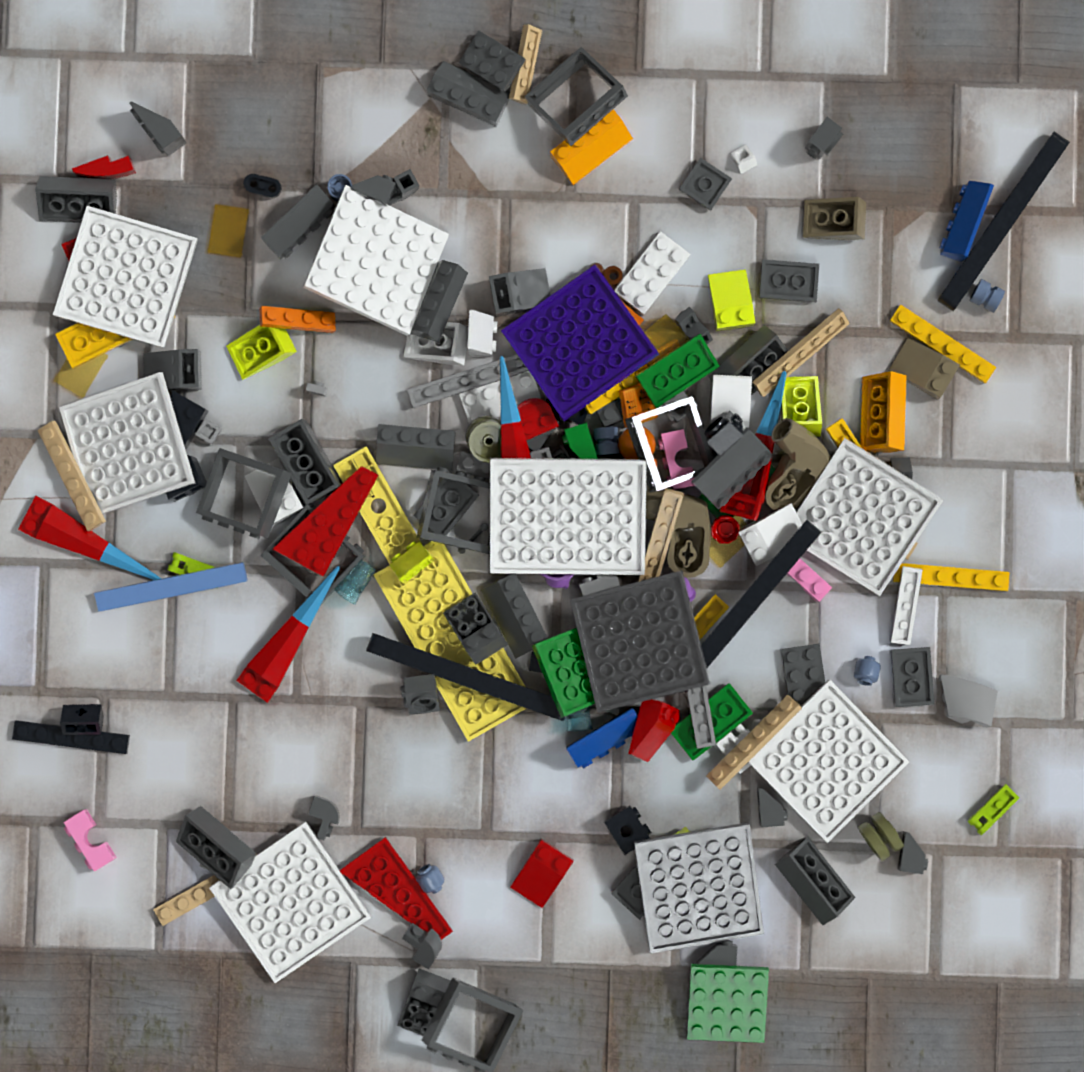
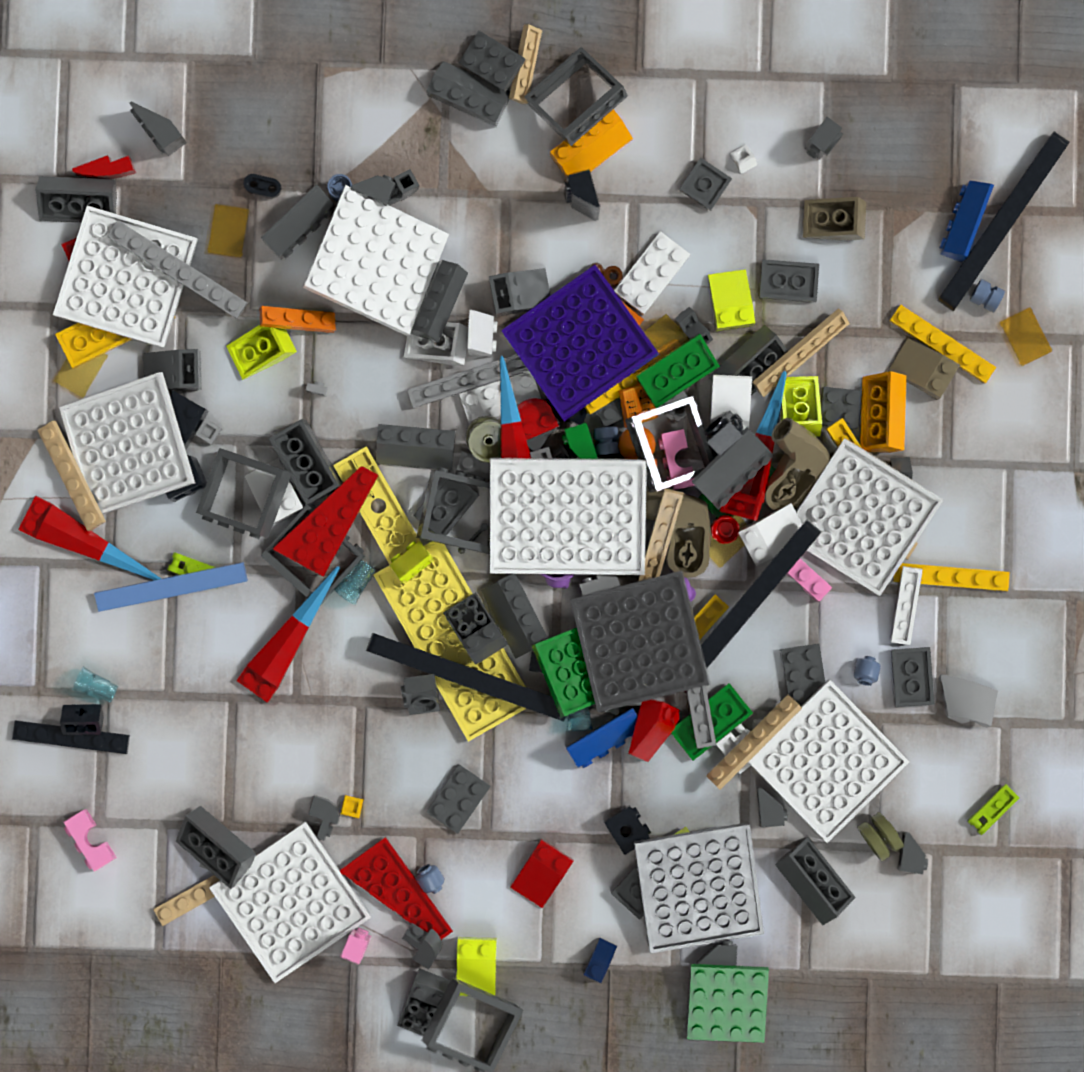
(94, 685): none -> clear light blue plant
(177, 269): none -> light grey plate
(352, 806): none -> yellow tile
(356, 945): none -> bright pink arch
(458, 799): none -> dark grey plate
(477, 962): none -> neon yellow slope
(581, 194): none -> black slope
(600, 960): none -> dark blue slope
(839, 404): none -> dark grey plate
(1026, 336): none -> clear yellow piece

